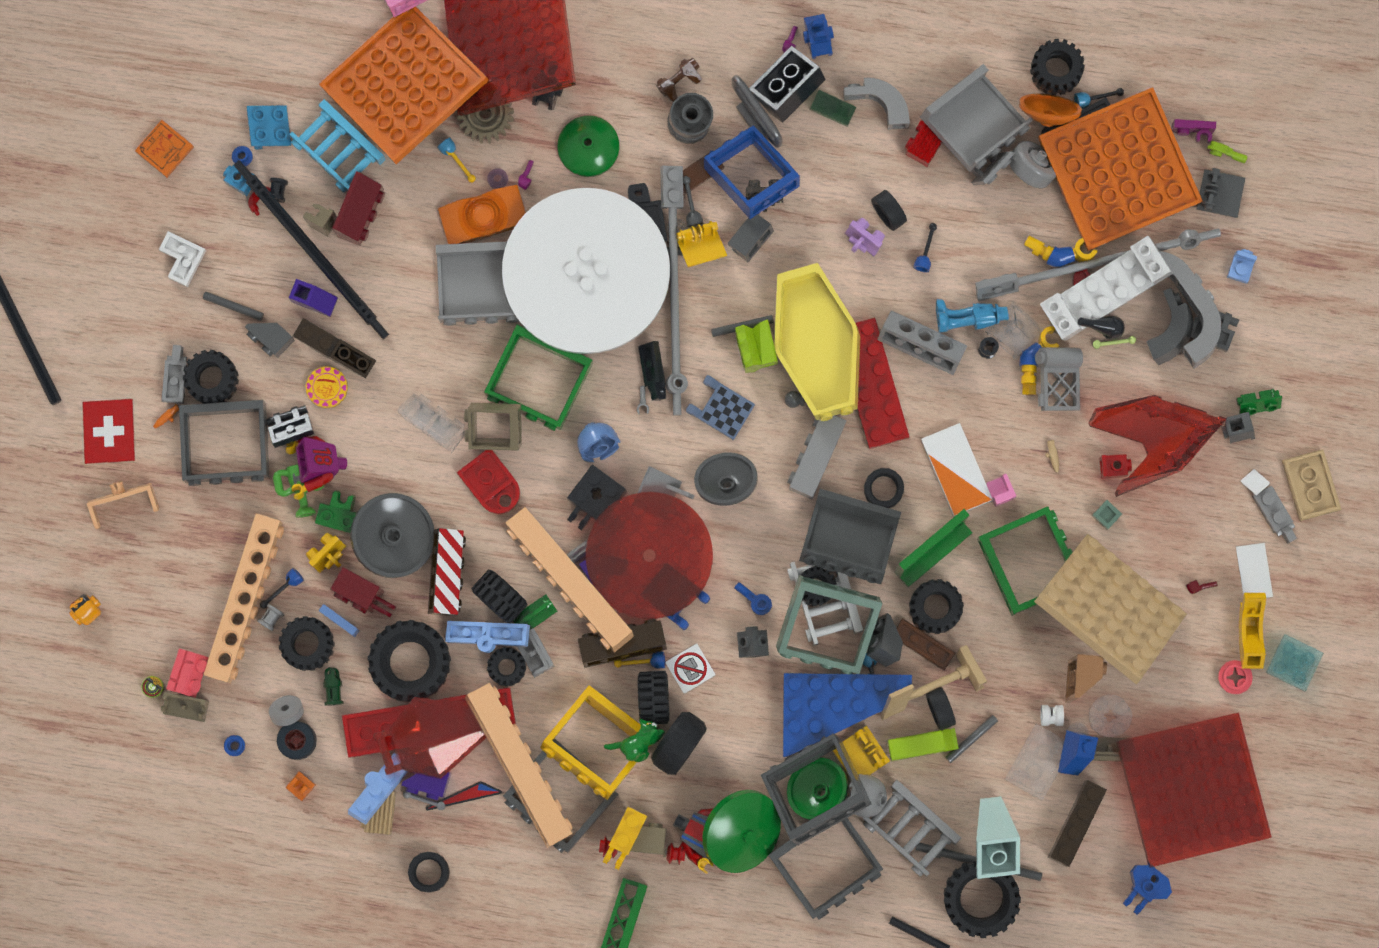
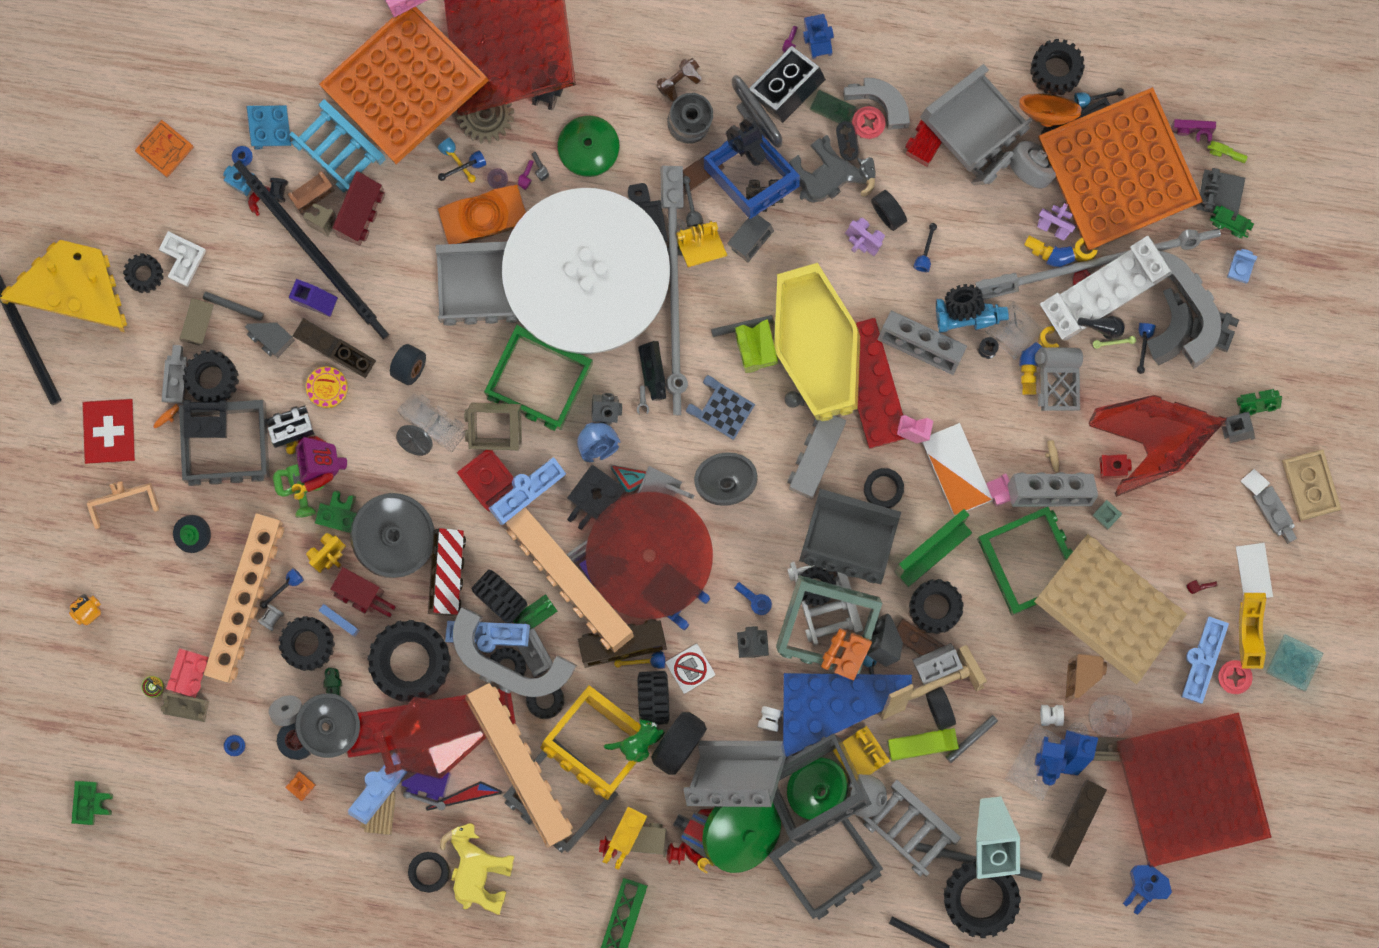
(69, 286): none -> yellow piece
(88, 803): none -> green plate
(134, 264): none -> black tyre
(191, 533): none -> black wheel
(196, 321): none -> dark tan hinge
(205, 426): none -> black plate
(311, 192): none -> nougat hinge
(342, 722): none -> dark grey dish
(407, 364): none -> black wheel
(414, 440): none -> dark grey wheel
(473, 870): none -> light yellow animal
(476, 160): none -> hinge
(490, 670): none -> light grey arch
(526, 490): none -> light blue hinge
(542, 173): none -> dark grey hand
(549, 712): none -> black tyre
(606, 408): none -> dark grey brick
(628, 477): none -> piece
(736, 774): none -> light grey panel
(747, 141): none -> black hinge
(771, 714): none -> white wheel
(832, 174): none -> dark grey animal
(842, 142): none -> black beam
(851, 657): none -> orange plate
(870, 113): none -> coral gear
(914, 430): none -> bright pink panel
(937, 664): none -> light grey hinge
(964, 302): none -> black tyre
(1042, 495): none -> light grey brick
(1048, 217): none -> lavender hips
(1050, 761): none -> blue hinge
(1145, 331): none -> hinge
(1204, 659): none -> light blue hinge
(1238, 226): none -> green hinge

